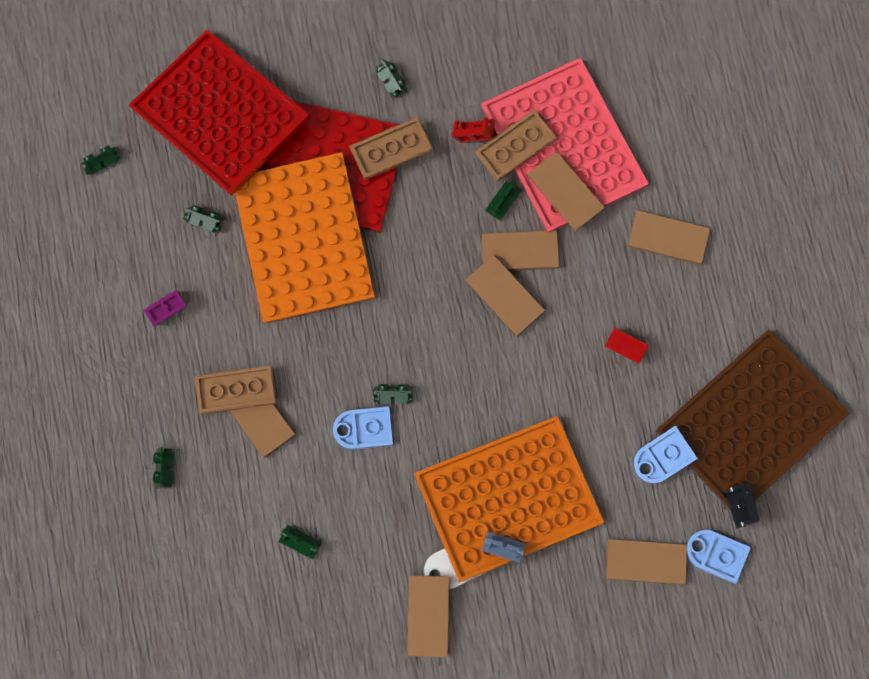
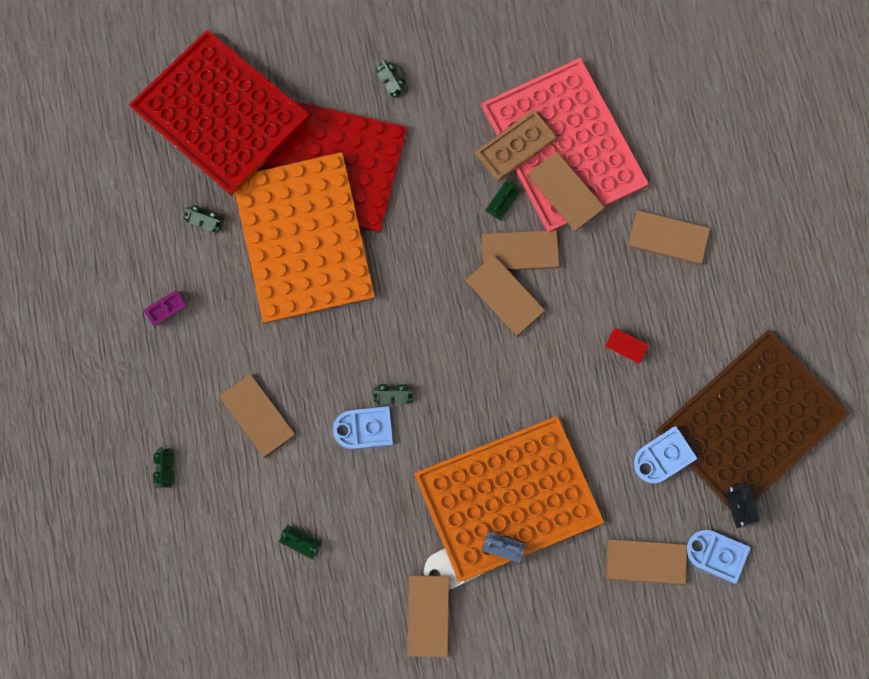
(93, 162): dark green hinge -> none
(235, 389): medium nougat tile -> none
(391, 148): medium nougat tile -> none
(473, 130): red hinge -> none

